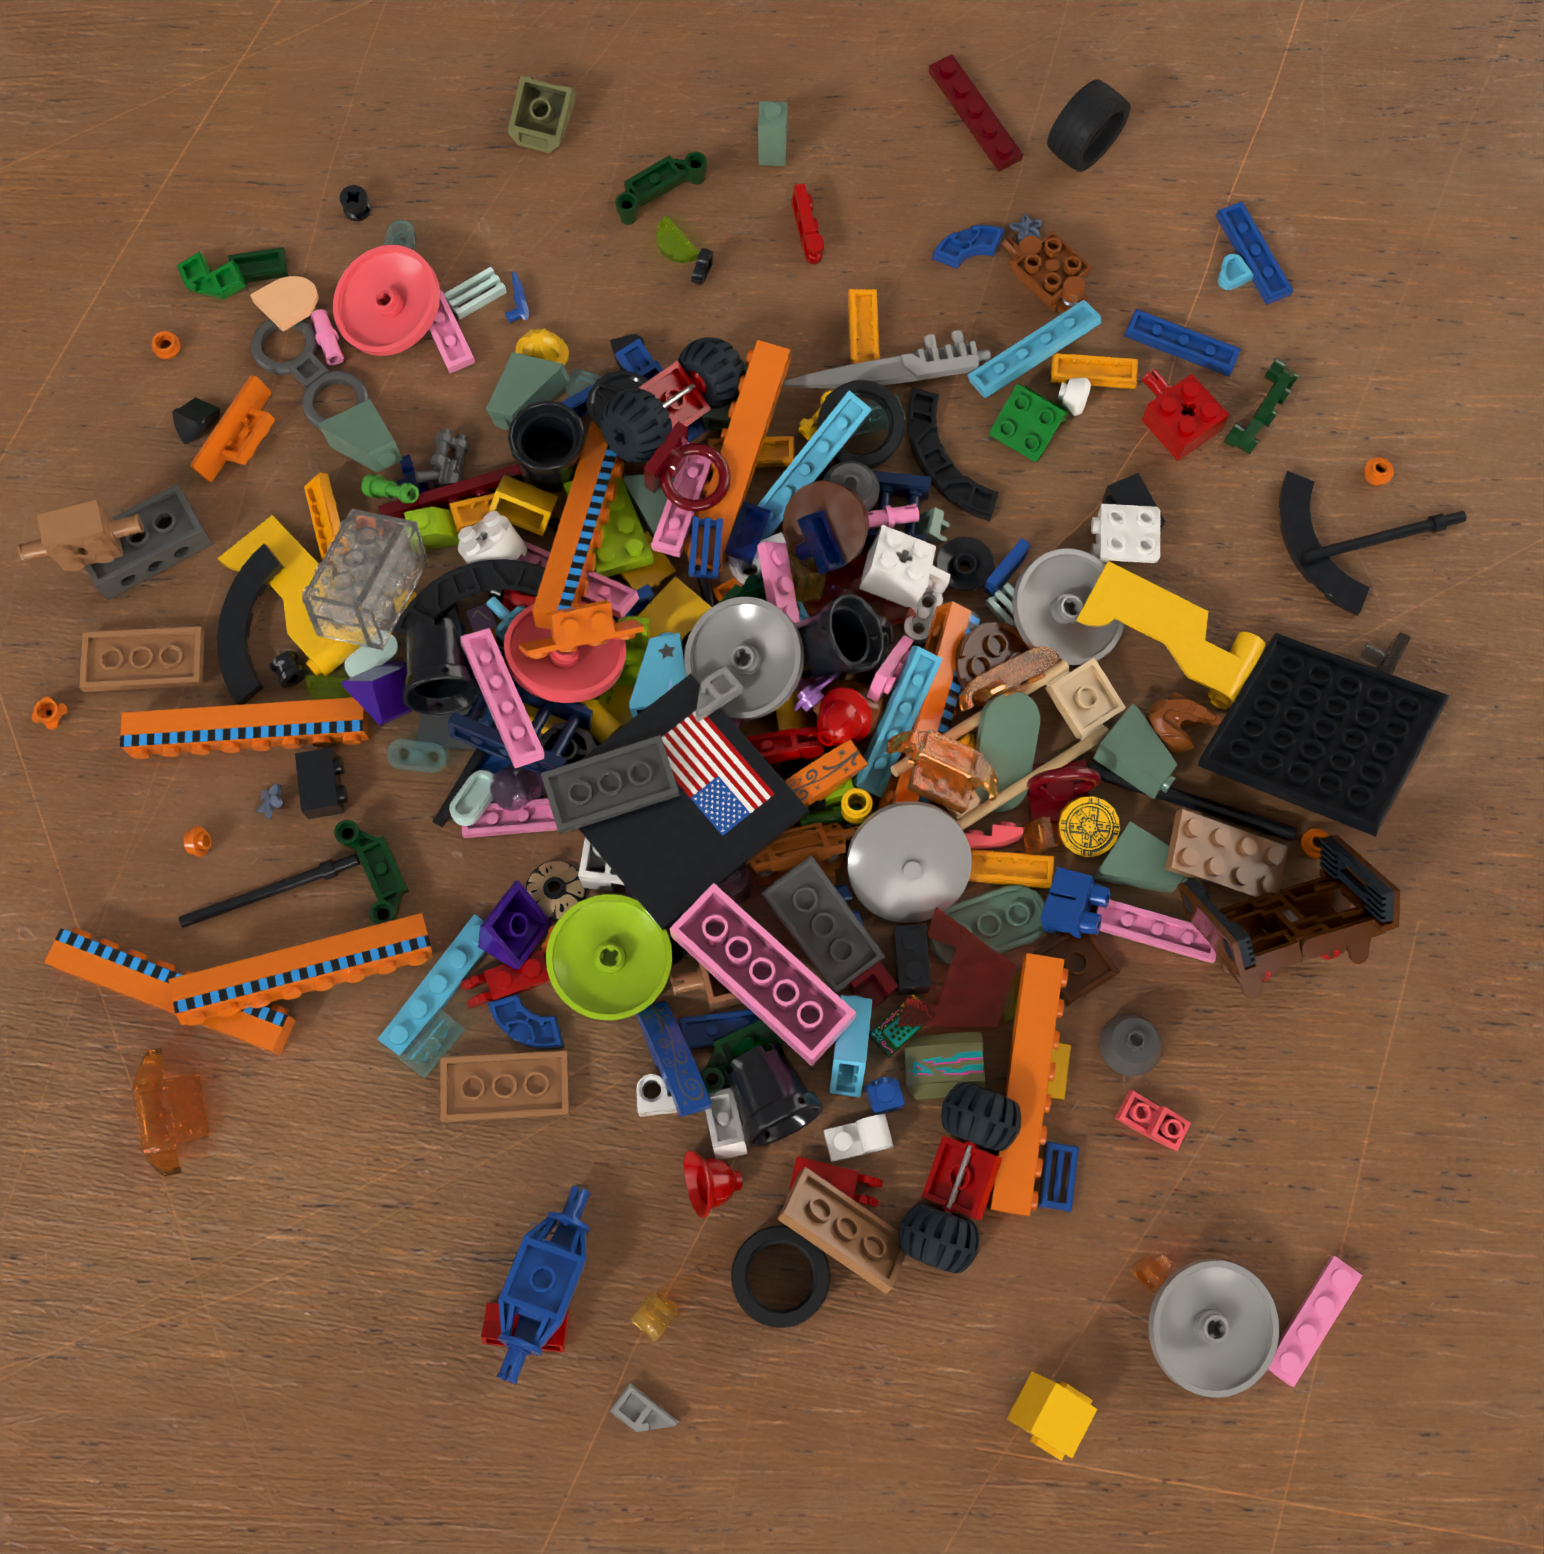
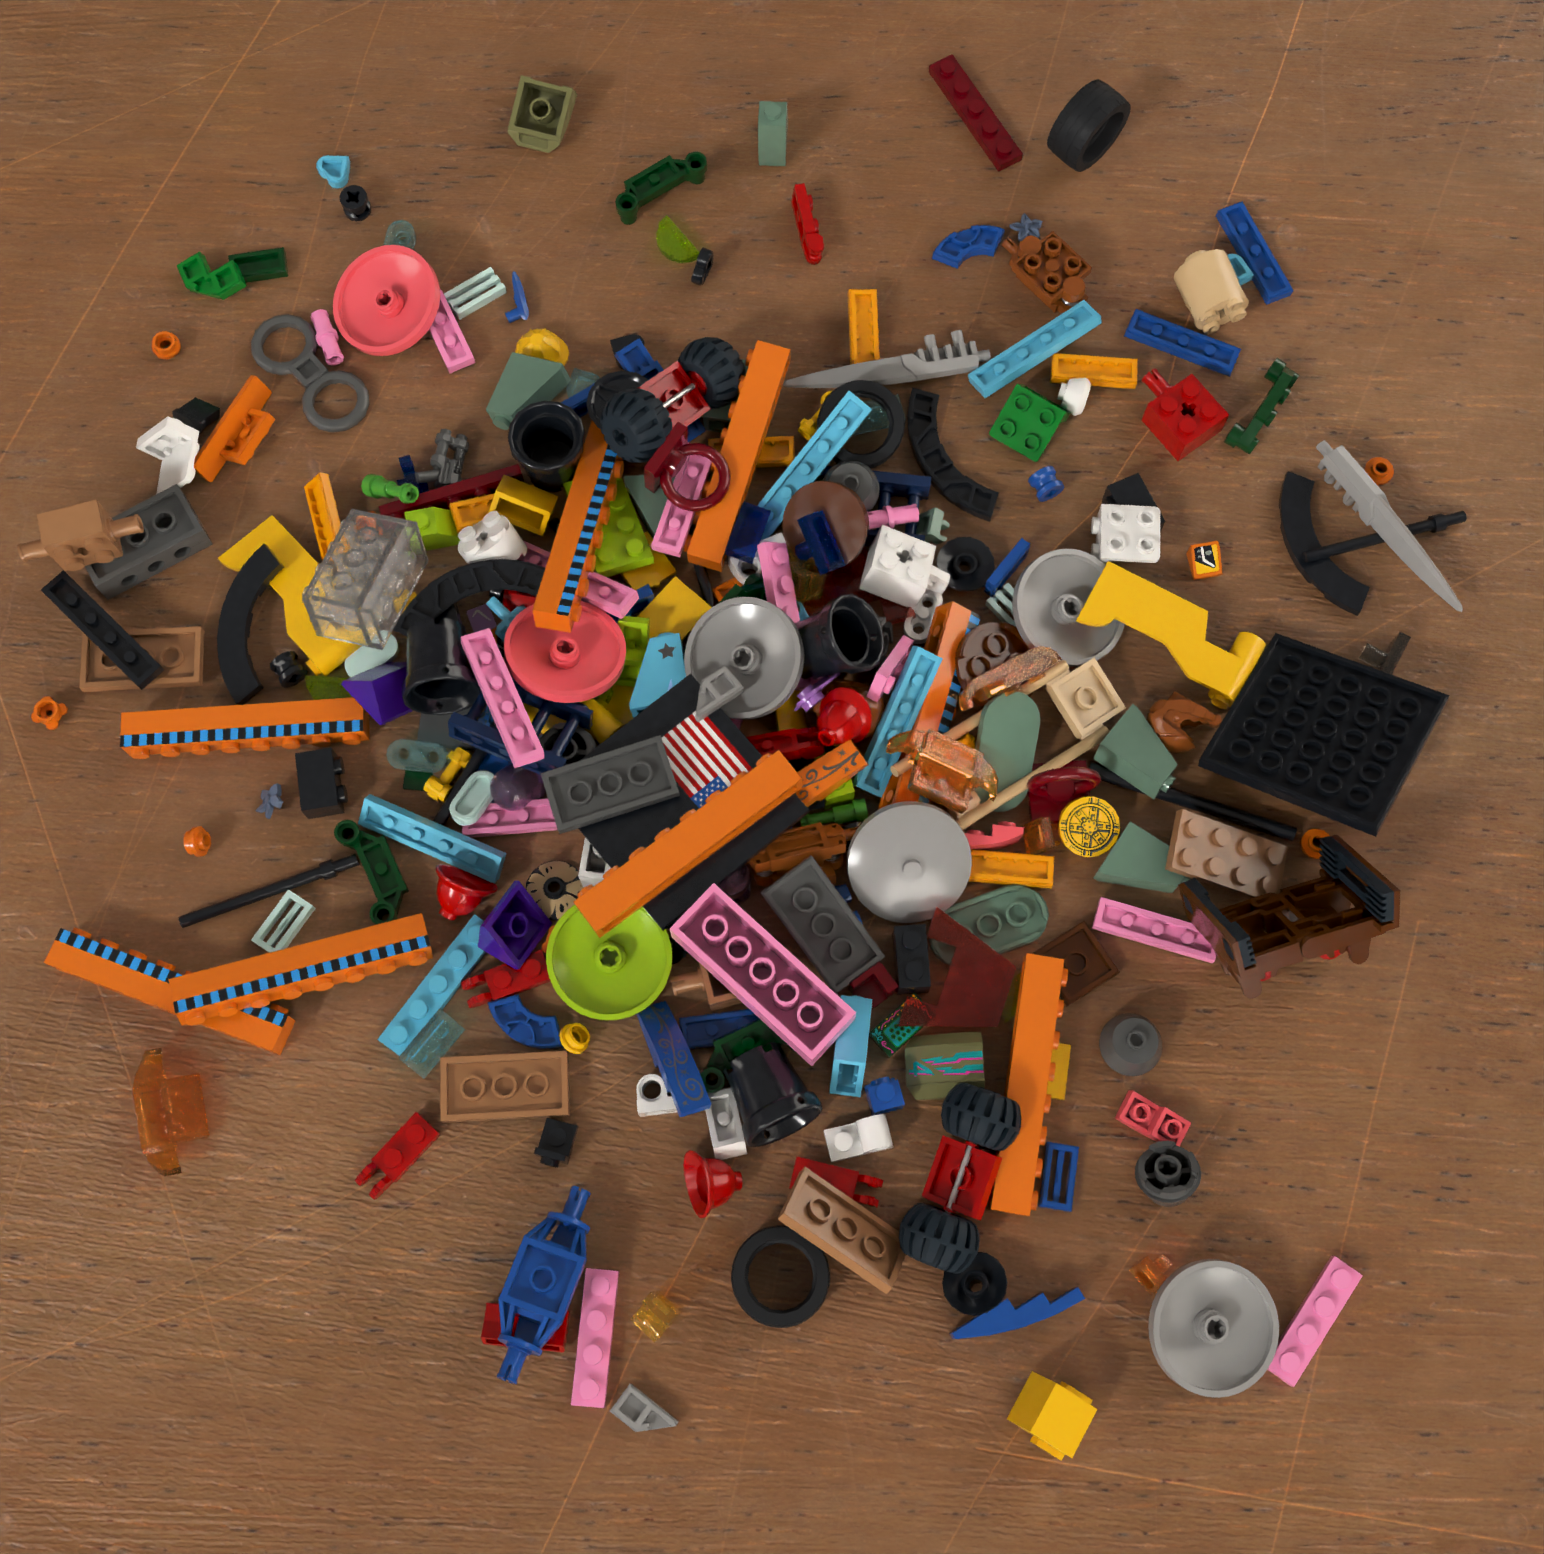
(102, 630): none -> black plate
(176, 447): none -> white bracket
(275, 915): none -> light aqua tile
(287, 300): light nougat tile -> none
(334, 169): none -> medium azure tile
(362, 437): sand green slope -> none
(399, 1153): none -> red hinge
(415, 780): none -> dark green sticker
(432, 838): none -> medium azure plate
(439, 787): none -> yellow bar
(460, 891): none -> red hat
(556, 1142): none -> black bracket
(574, 1038): none -> yellow plate
(581, 626): orange bracket -> none
(595, 1338): none -> bright pink plate
(688, 843): none -> orange brick
(707, 523): blue tile -> none
(859, 798): yellow brick -> none
(983, 1270): none -> black dish
(1006, 1318): none -> blue slope
(1046, 483): none -> blue wheel
(1070, 904): blue hips -> none
(1167, 1173): none -> dark grey cone
(1205, 560): none -> slope
(1211, 290): none -> tan cylinder
(1376, 511): none -> light grey piece

